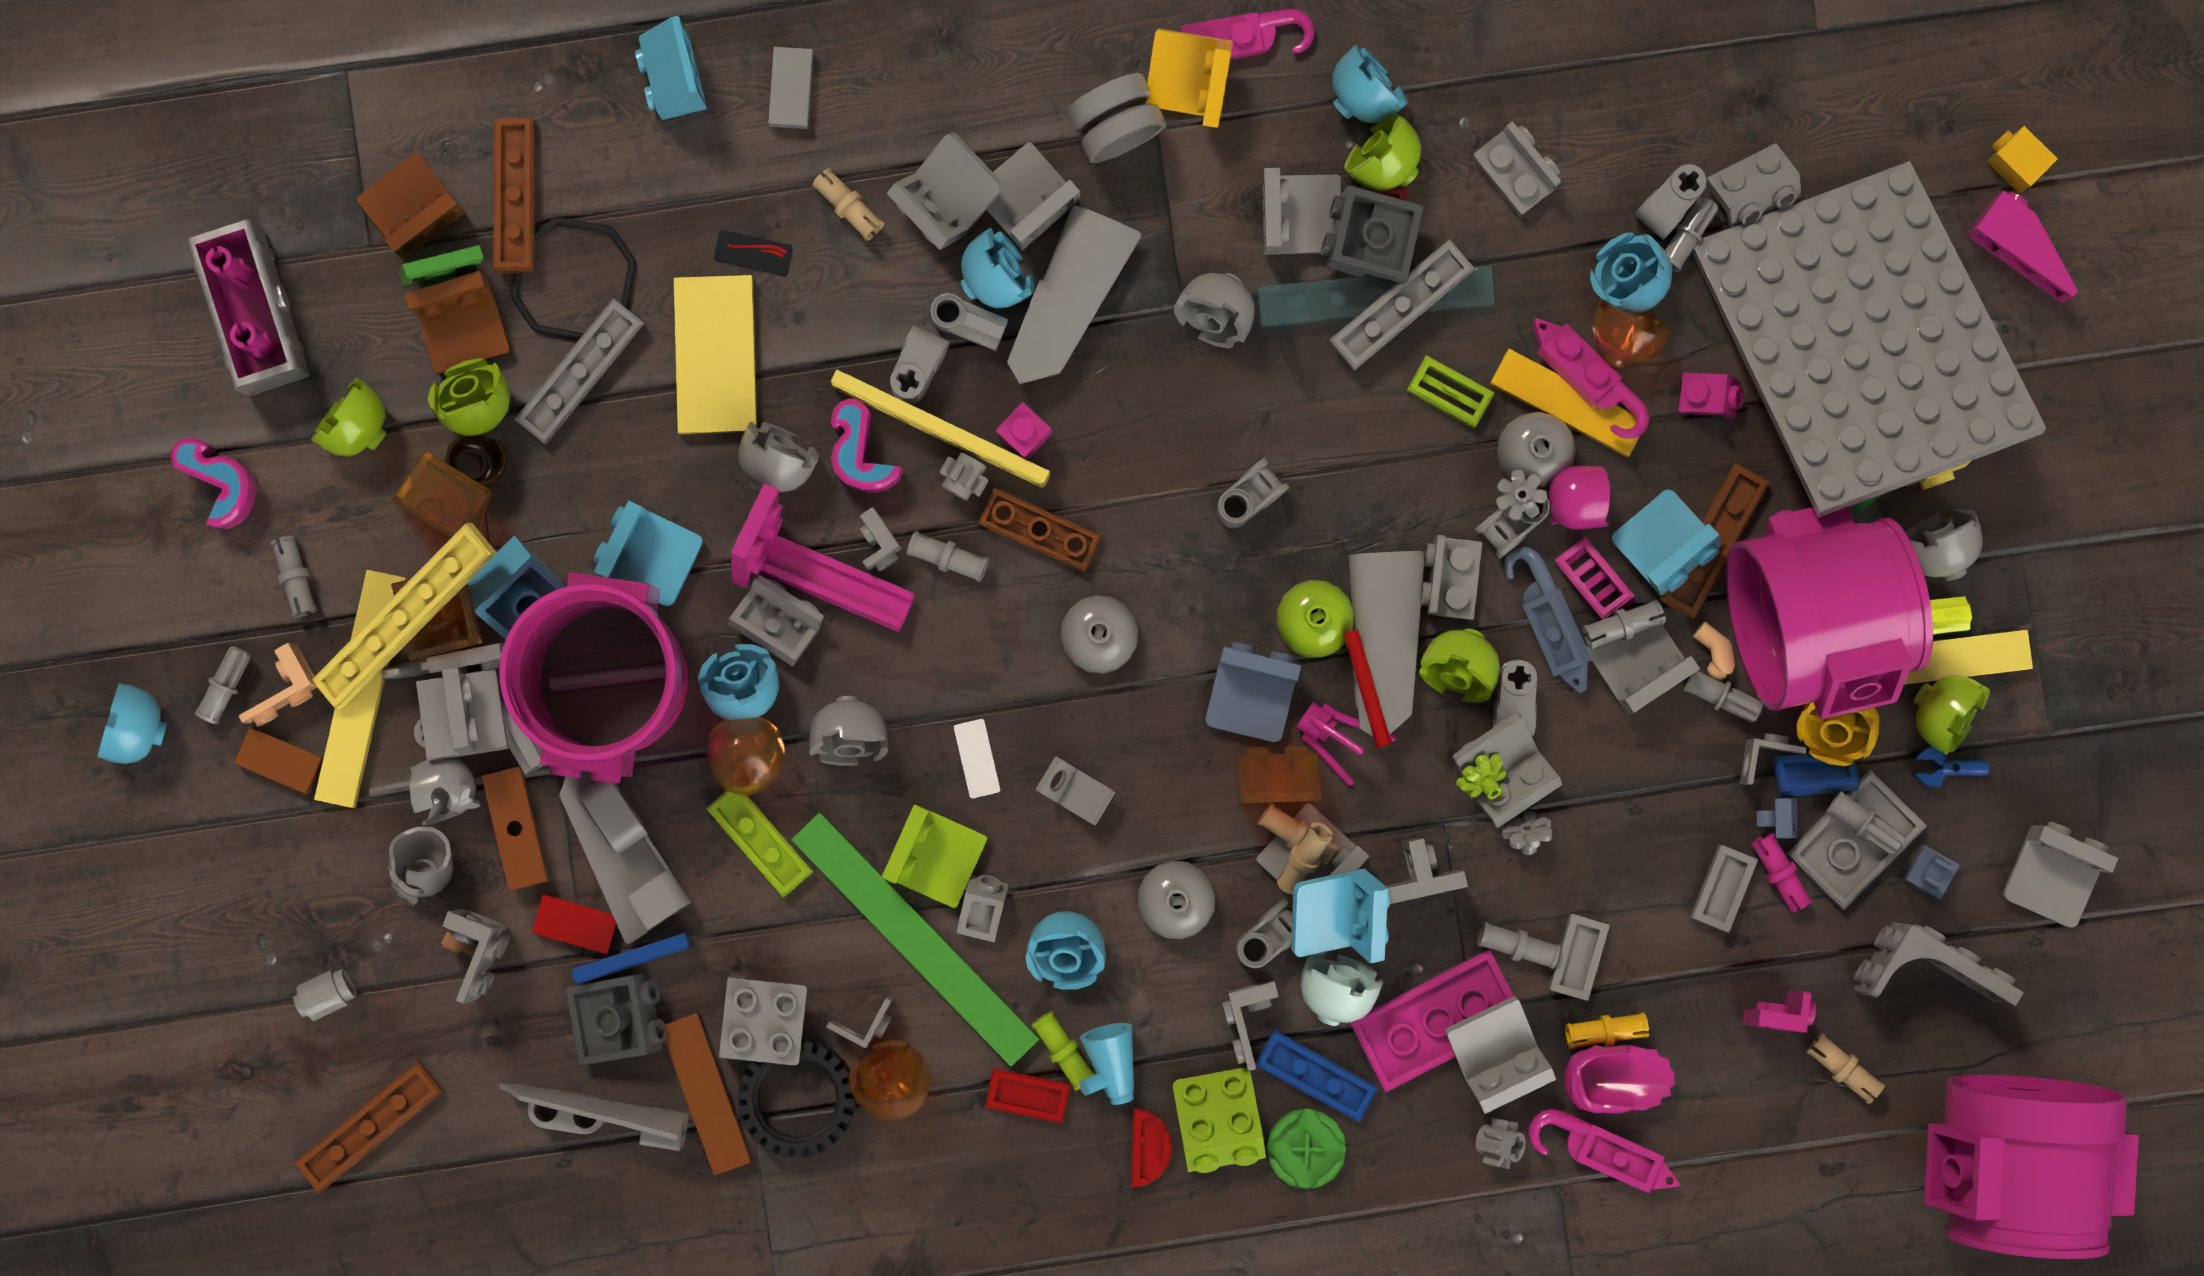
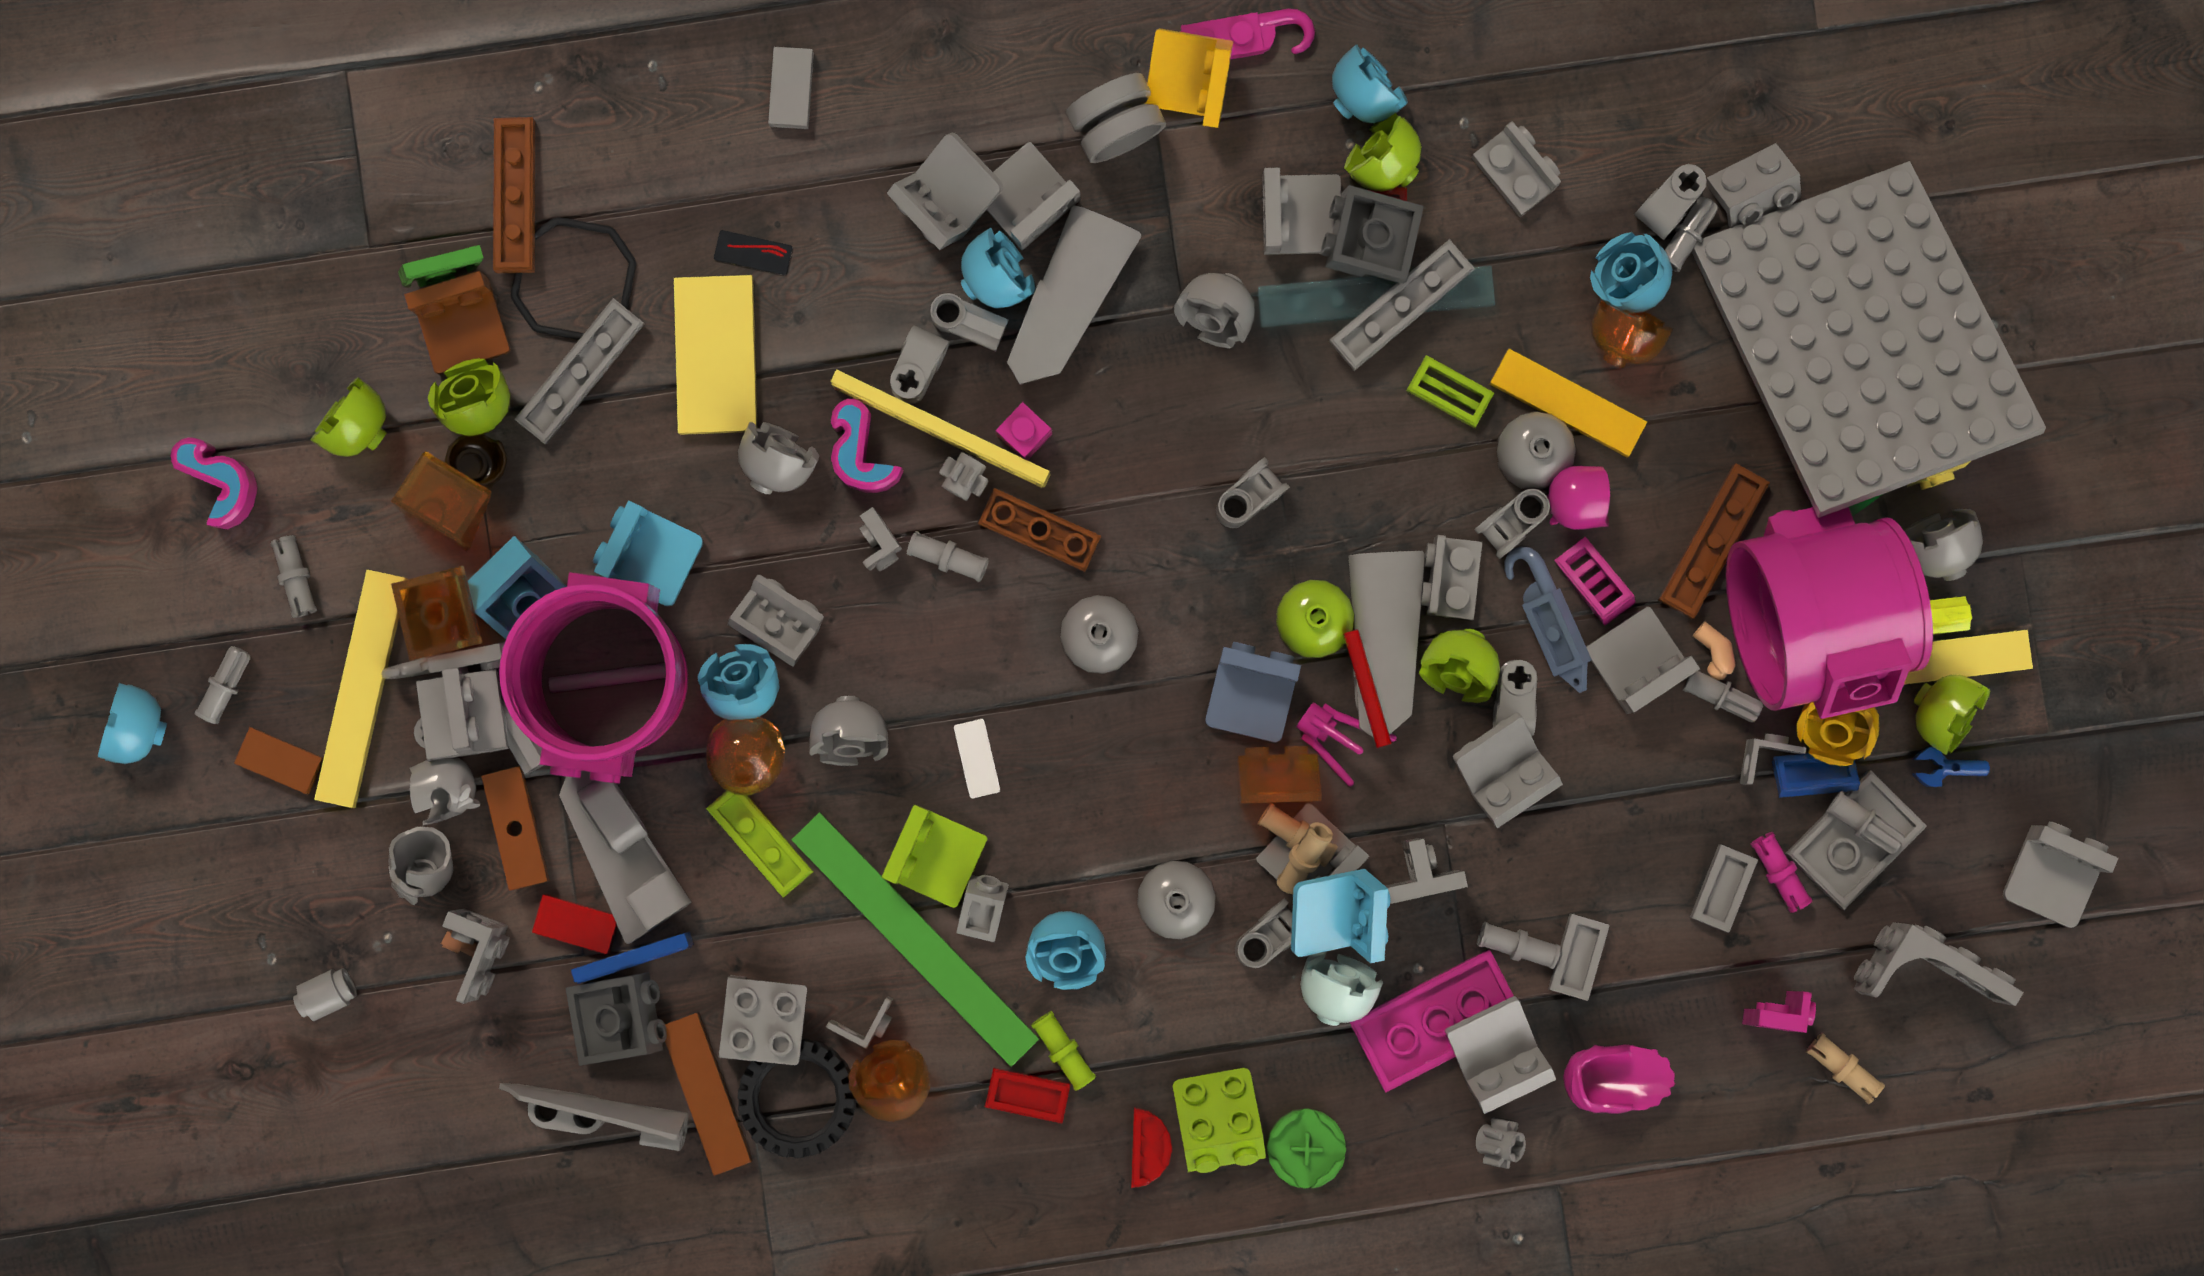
(248, 307): piece -> none
(293, 668): light nougat bracket -> none
(369, 1127): dark orange tile -> none
(404, 615): light yellow tile -> none
(410, 206): dark orange bracket -> none
(671, 70): medium azure slope -> none
(764, 552): dark pink bracket -> none
(848, 204): tan pin -> none
(1076, 791): light grey bracket -> none
(1112, 1058): medium azure piece -> none
(1257, 998): light grey bracket -> none
(1316, 1075): blue tile -> none
(1483, 777): lime plant -> none
(1514, 502): light grey plant -> none
(1527, 832): light grey plant -> none
(1588, 374): dark pink plate -> none
(1605, 1151): dark pink plate -> none
(1607, 1030): yellow pin -> none
(1623, 624): light grey pin -> none
(1666, 542): medium azure bracket -> none
(1711, 395): dark pink bracket -> none
(1783, 817): sand blue tile -> none
(1931, 872): sand blue tile -> none
(2020, 158): yellow brick -> none
(2020, 241): dark pink slope -> none
(2031, 1165): dark pink cylinder -> none

